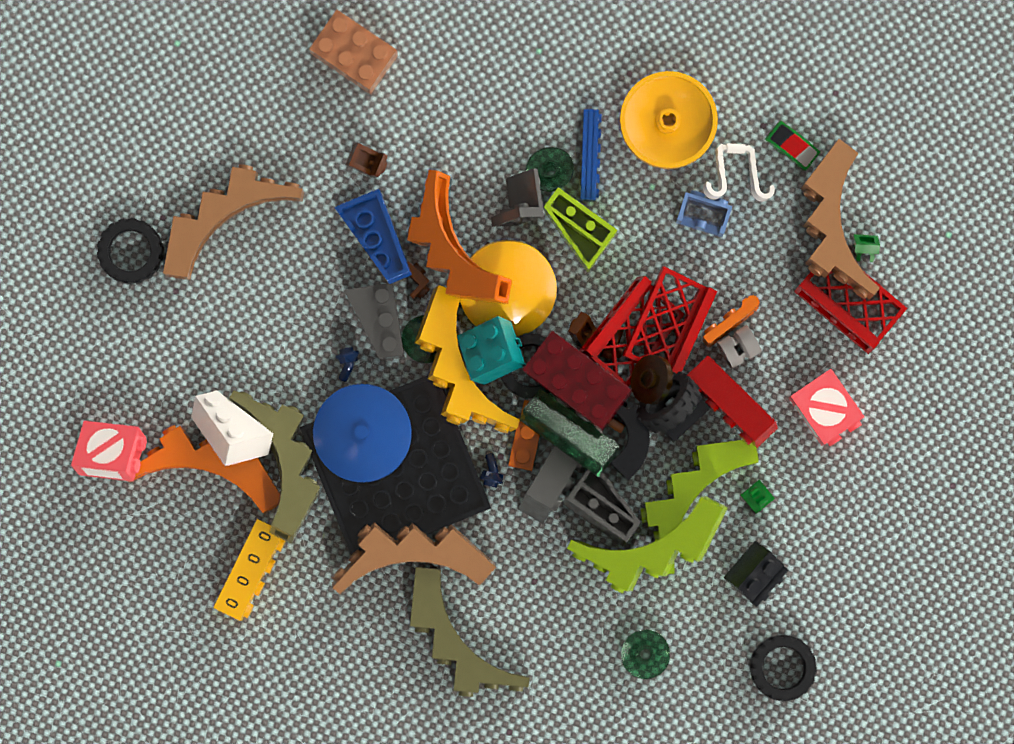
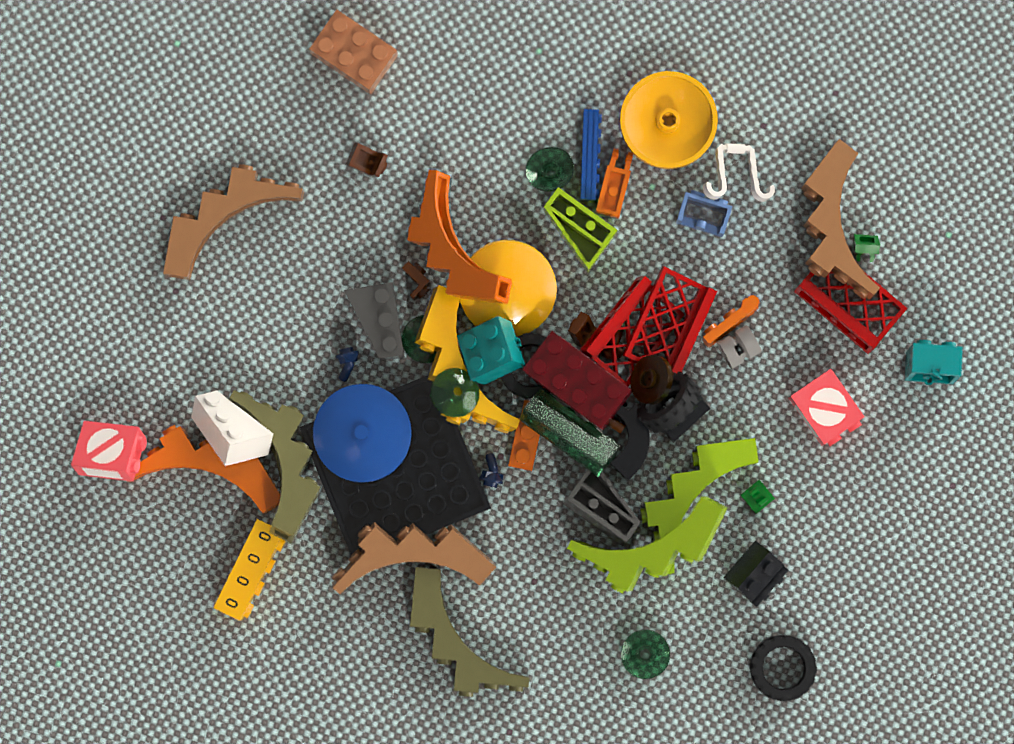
(112, 233): black tyre -> none
(375, 231): blue wing -> none
(444, 397): none -> clear green dish
(523, 199): dark grey bracket -> none
(548, 485): dark grey wedge -> none
(614, 186): none -> orange hinge
(733, 402): red brick -> none
(792, 145): slope -> none
(933, 361): none -> teal brick

